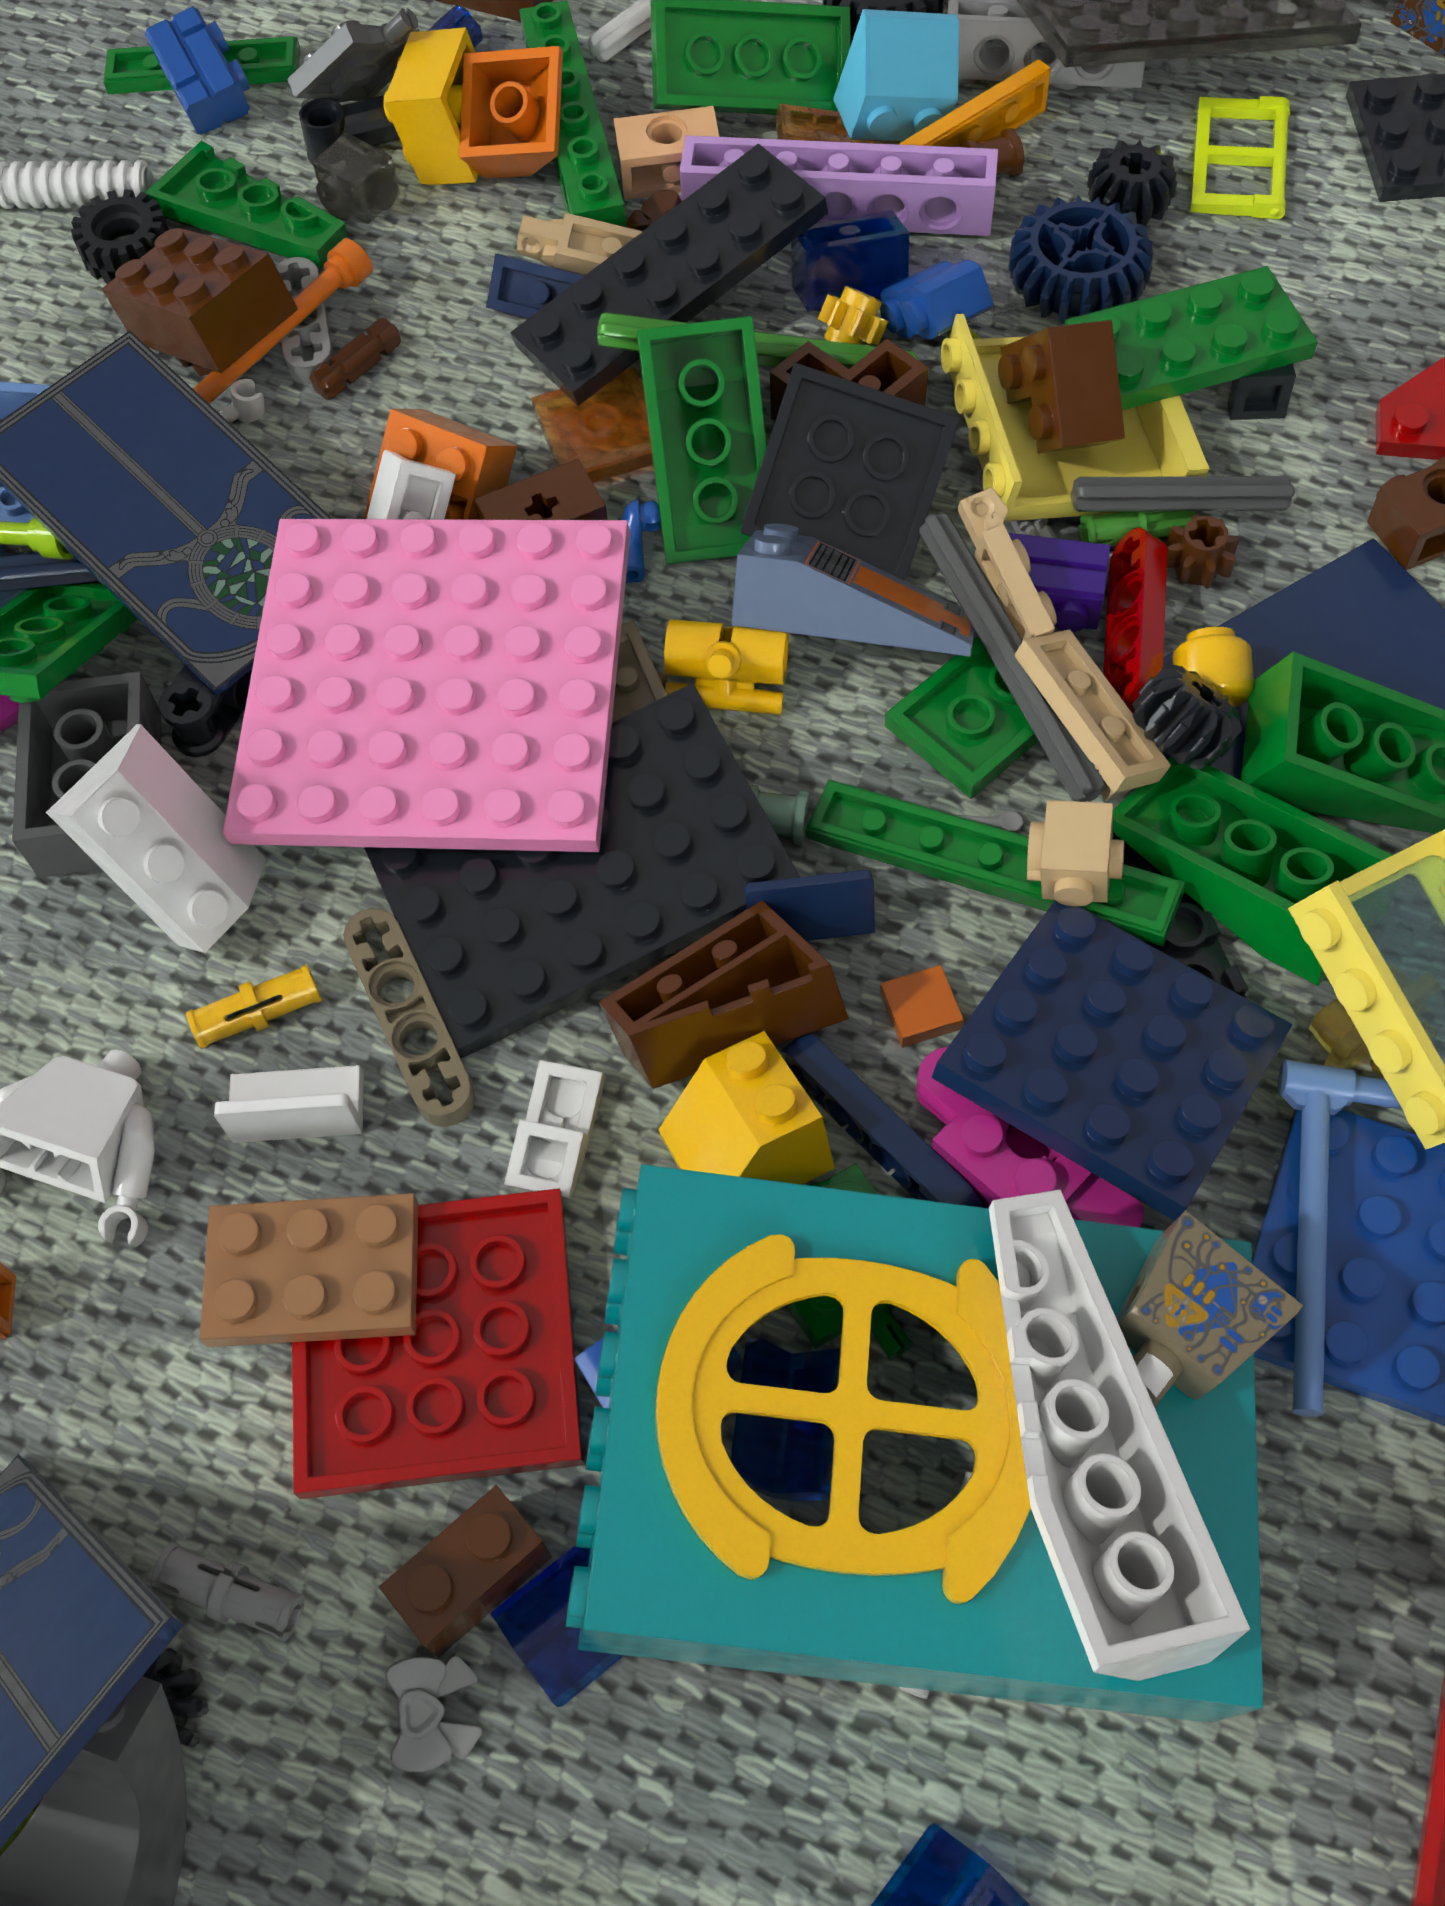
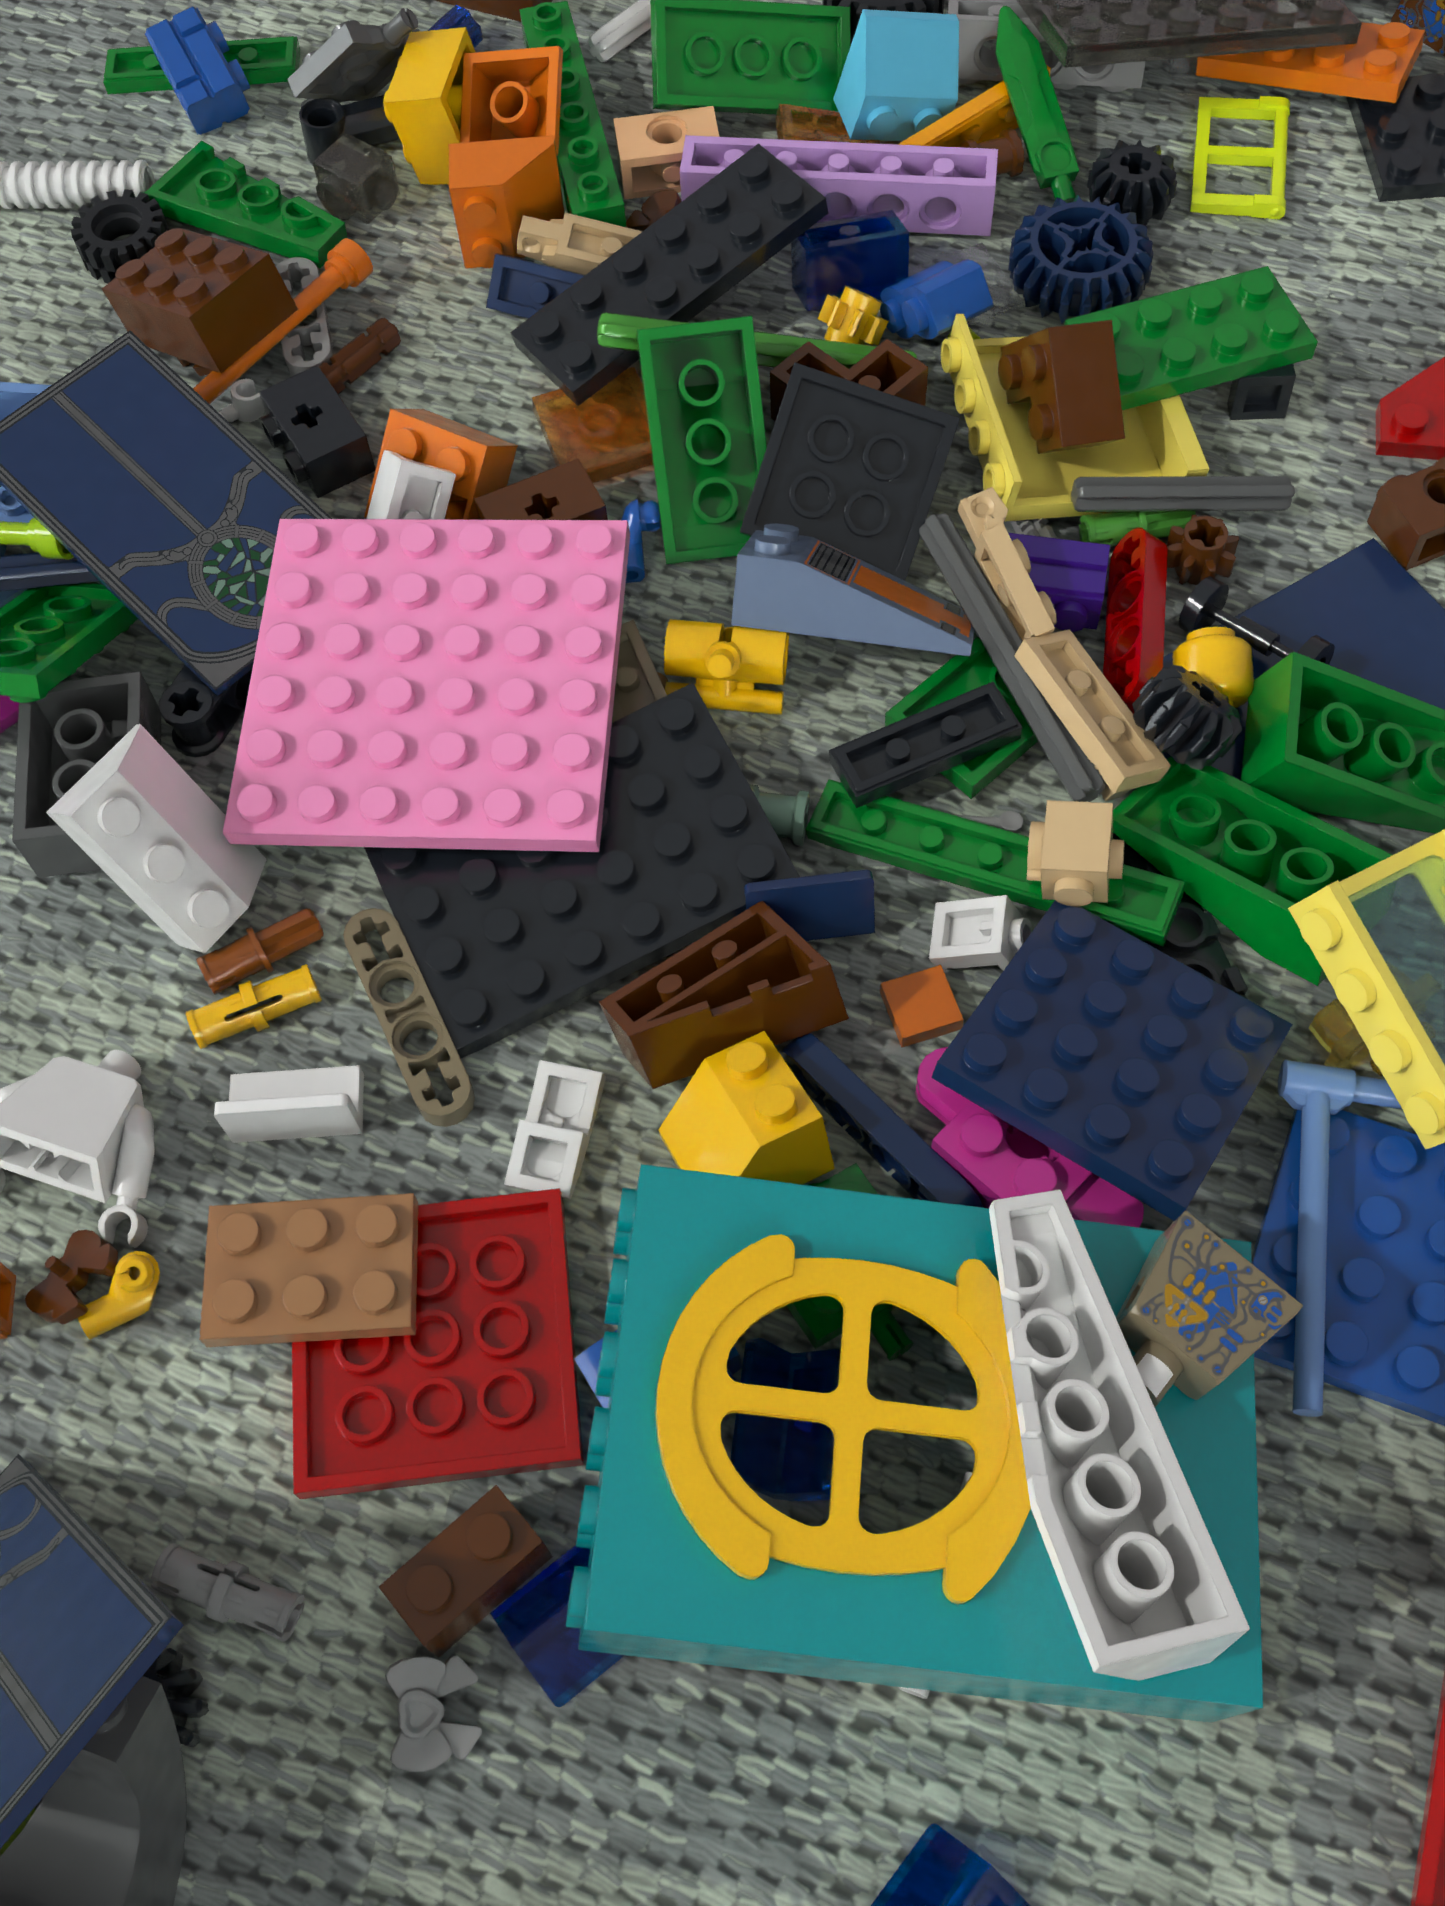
(56, 1295): none -> reddish brown piece
(128, 1295): none -> yellow arm
(259, 950): none -> dark orange axle
(316, 431): none -> black brick
(497, 185): none -> orange slope
(925, 744): none -> black tile
(977, 932): none -> white bracket
(1035, 106): none -> green piece
(1206, 605): none -> black wheel
(1366, 70): none -> orange plate

